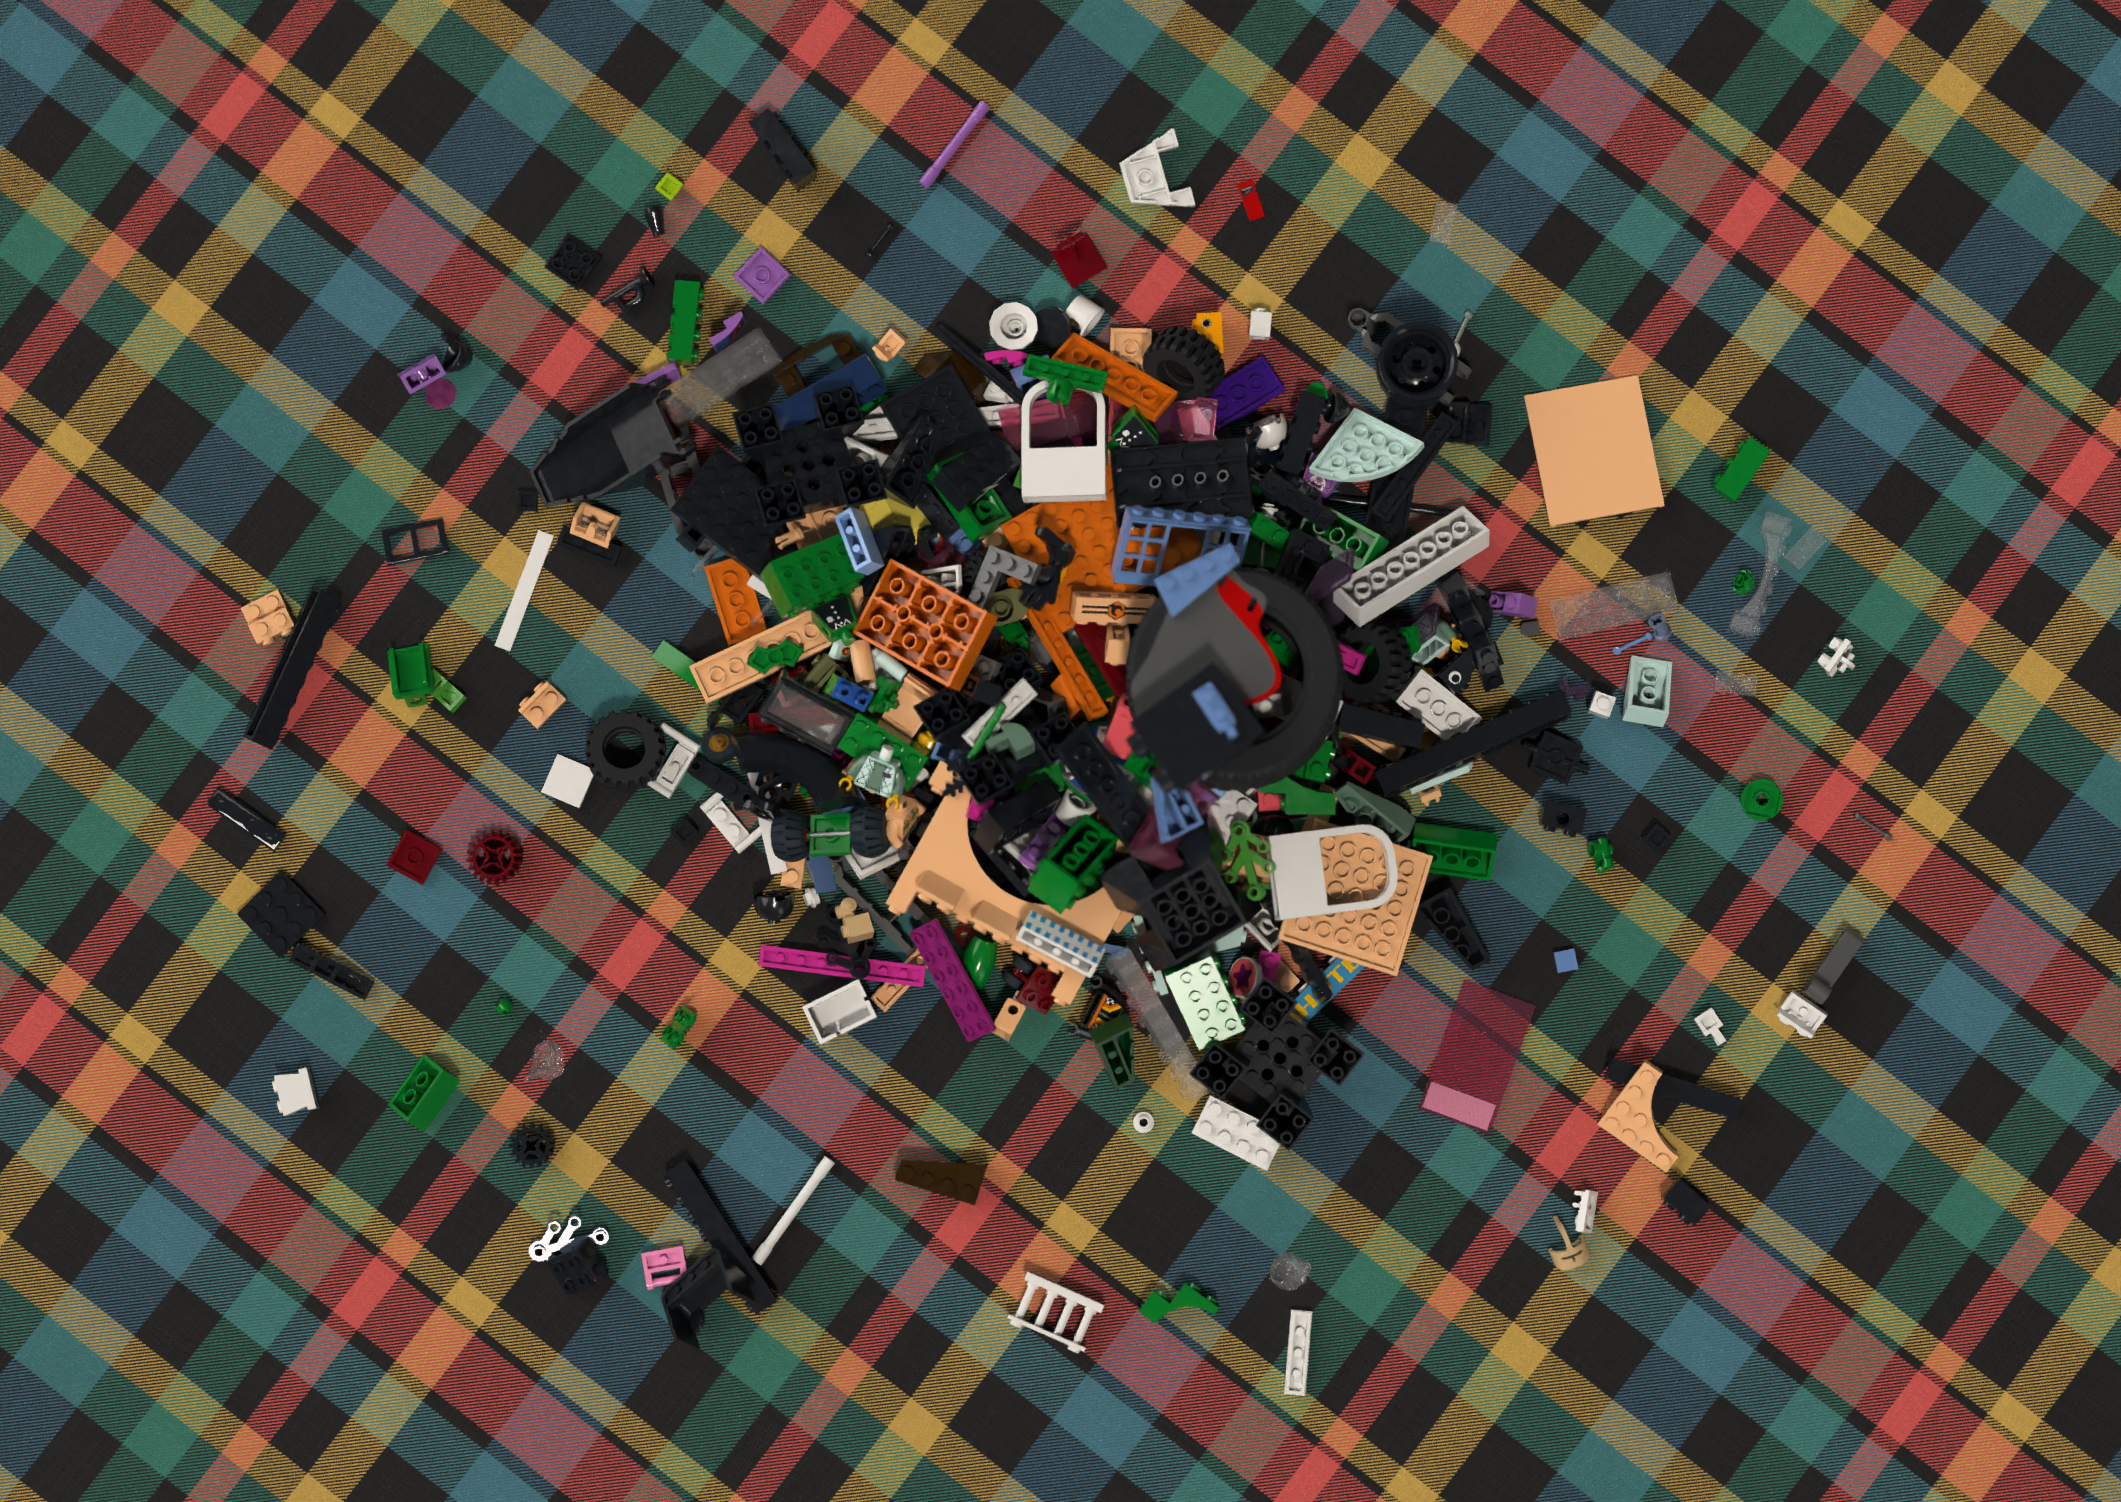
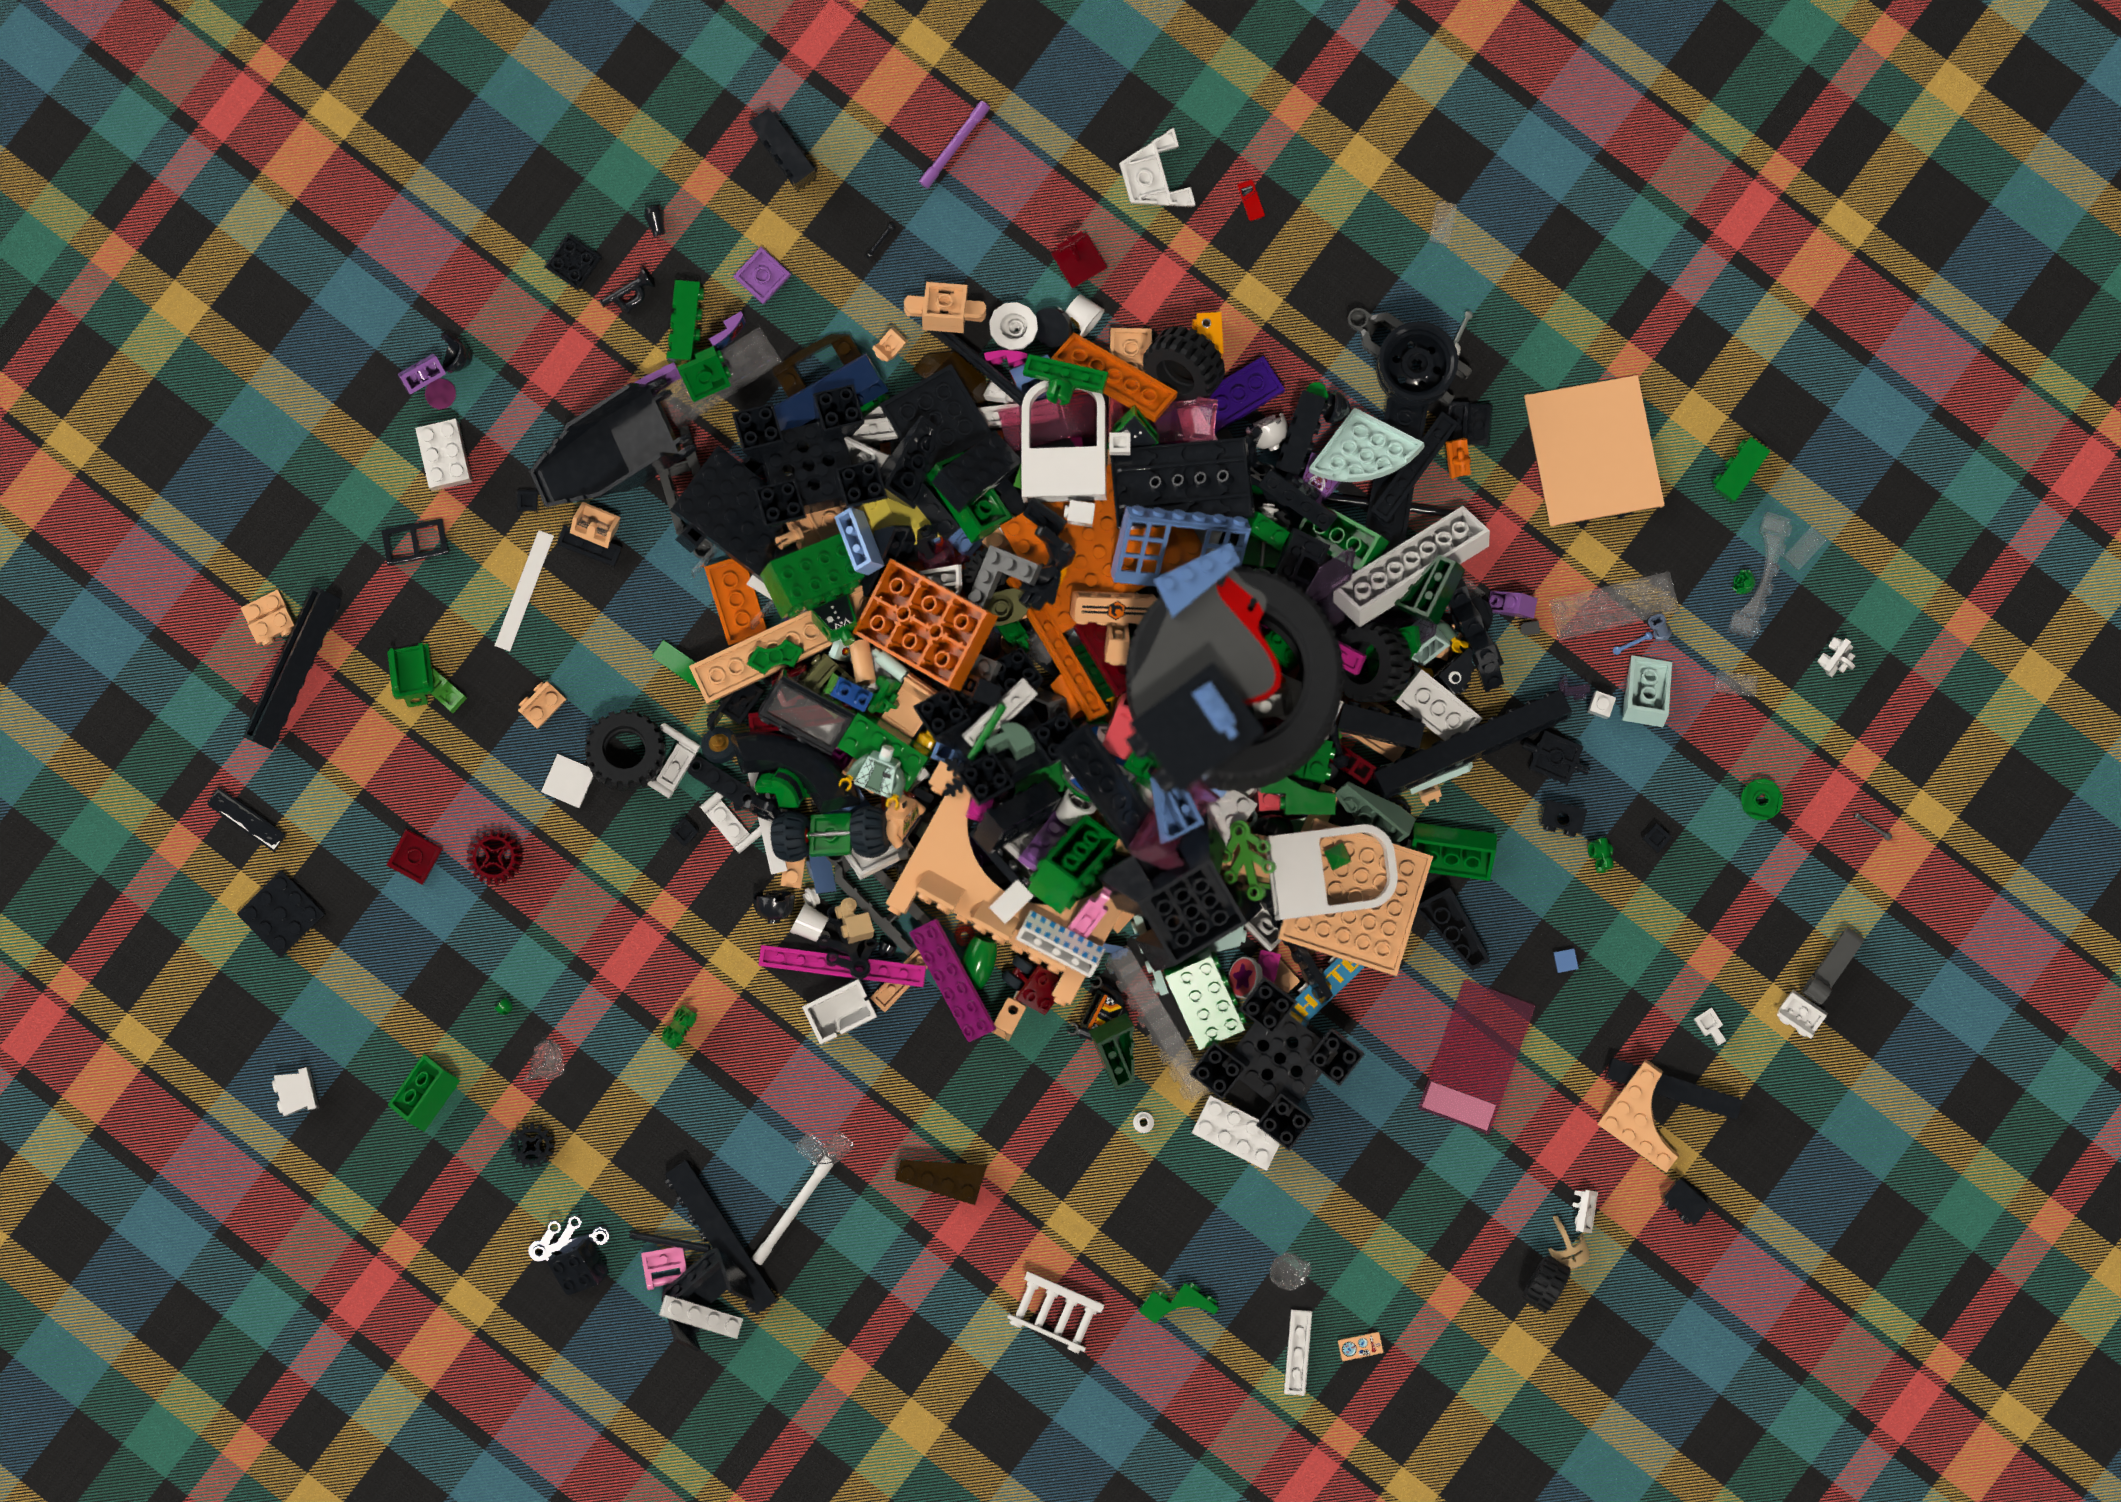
(331, 971): black slope -> none
(443, 454): none -> white brick
(669, 186): lime plate -> none
(669, 1241): none -> black bar
(701, 1317): none -> white plate
(705, 374): none -> green plate
(784, 785): none -> green brick
(810, 923): none -> white hat
(825, 1153): none -> clear plate
(887, 947): none -> black hinge
(945, 298): none -> light nougat brick
(1011, 901): none -> white sticker
(1043, 516): none -> black plate
(1080, 513): none -> white brick
(1090, 914): none -> bright pink plate
(1119, 443): none -> white plate
(1260, 324): white brick -> none
(1337, 856): none -> green slope
(1360, 1346): none -> light nougat tile
(1433, 590): none -> dark green wedge
(1458, 458): none -> orange hips
(1546, 1284): none -> black tyre

